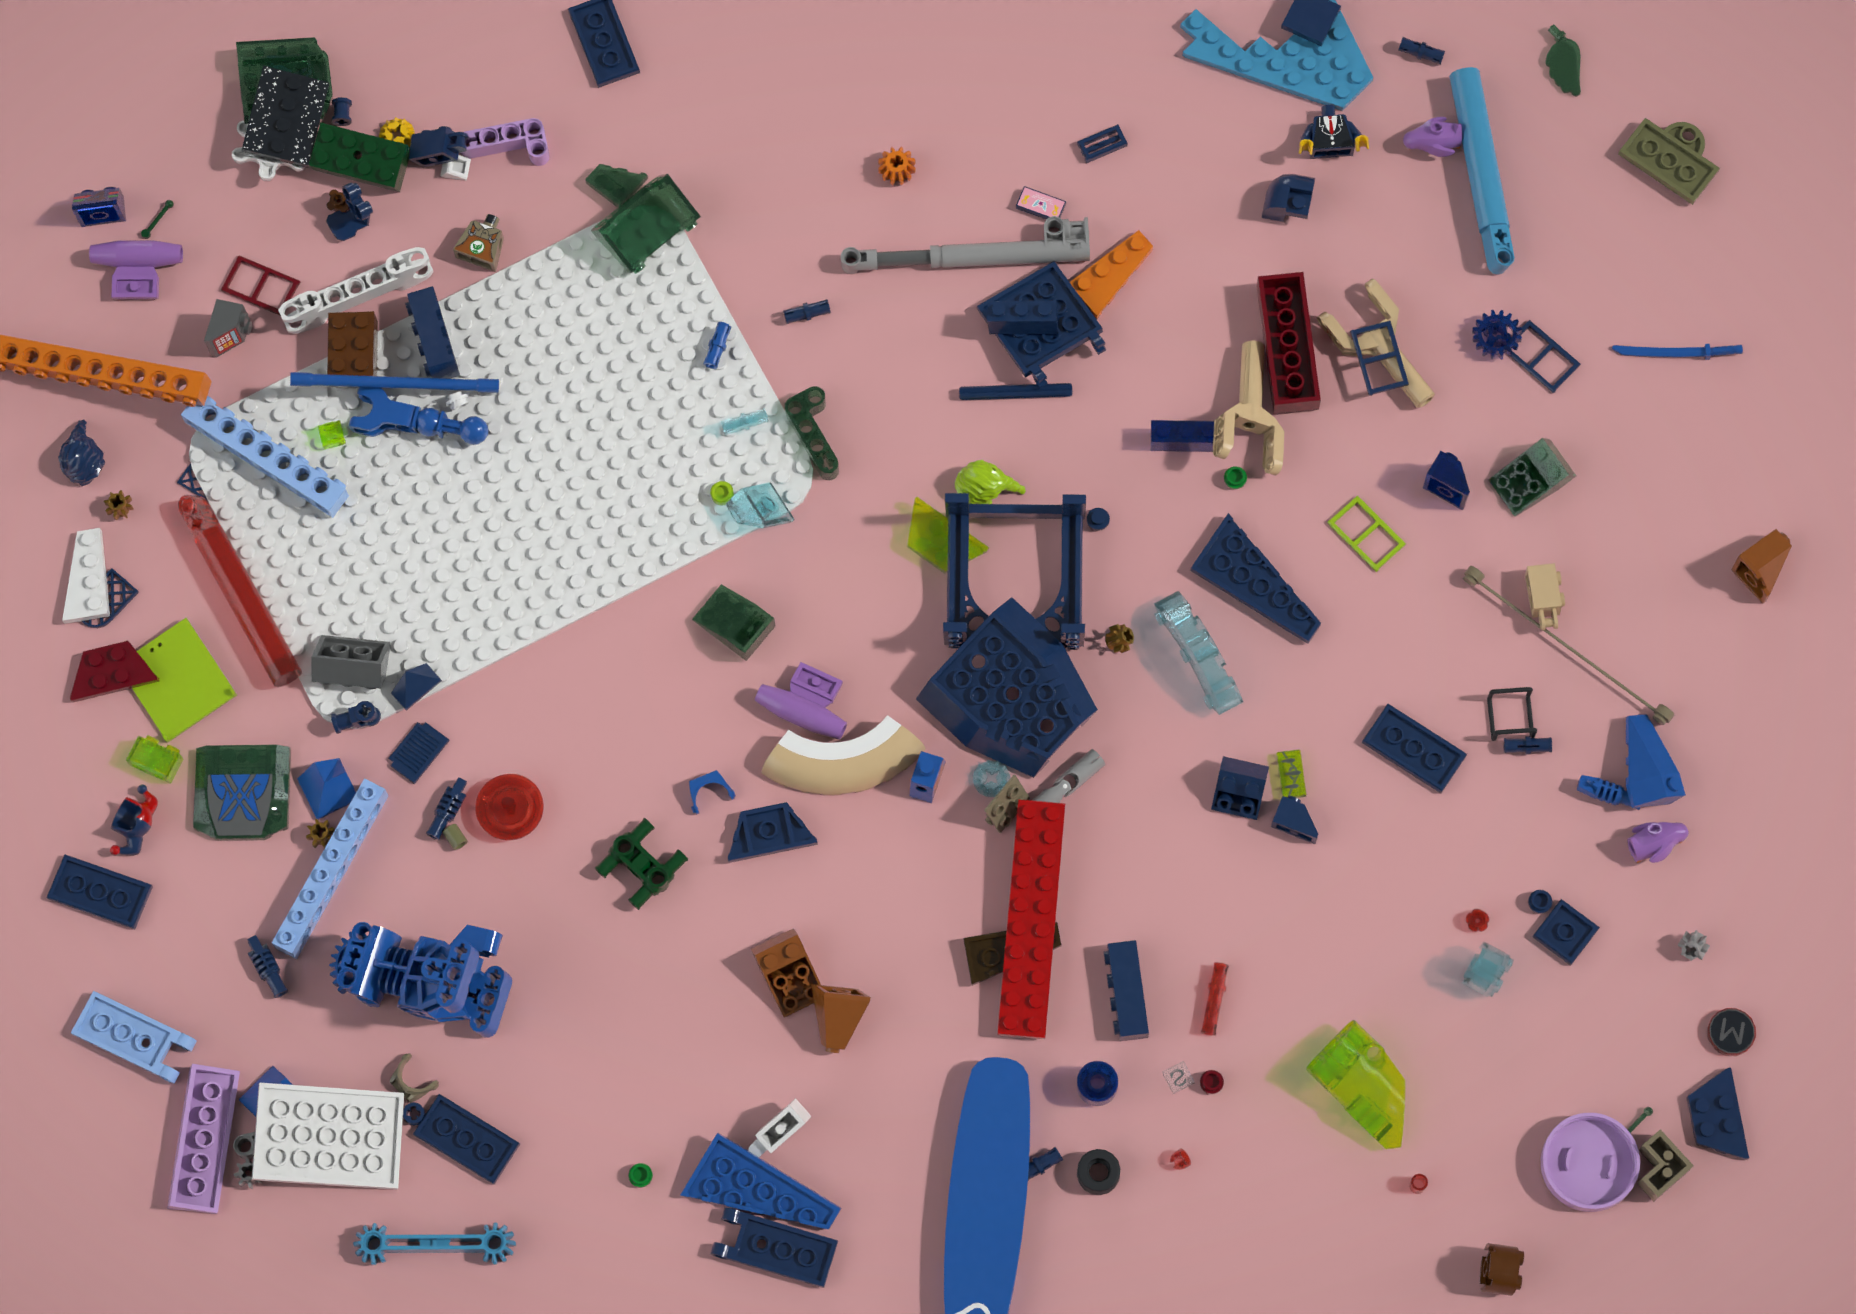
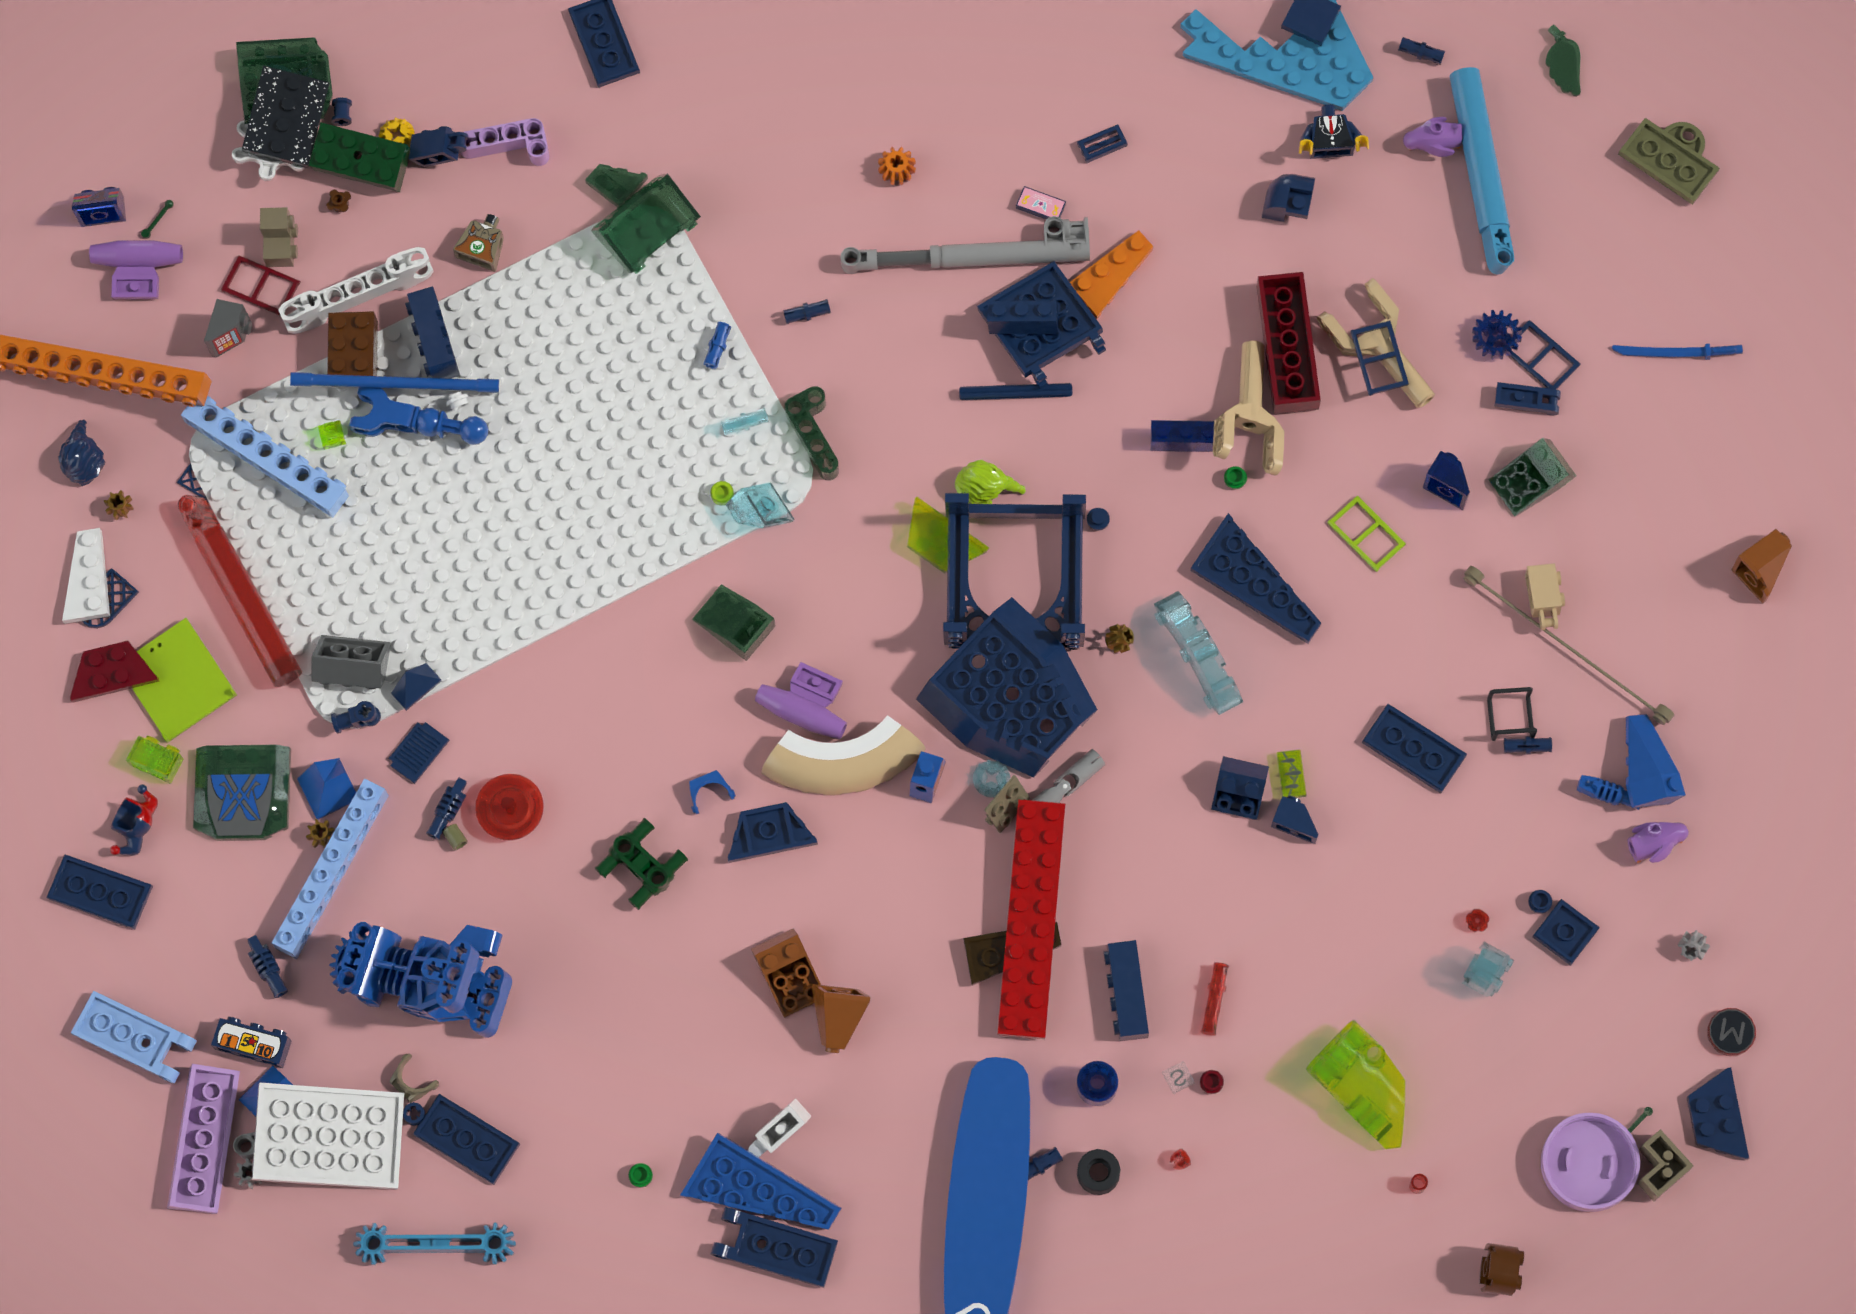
(251, 1041): none -> brick
(278, 237): none -> dark tan brick
(346, 224): dark blue piece -> none
(456, 169): white slope -> none
(1527, 398): none -> dark blue plate

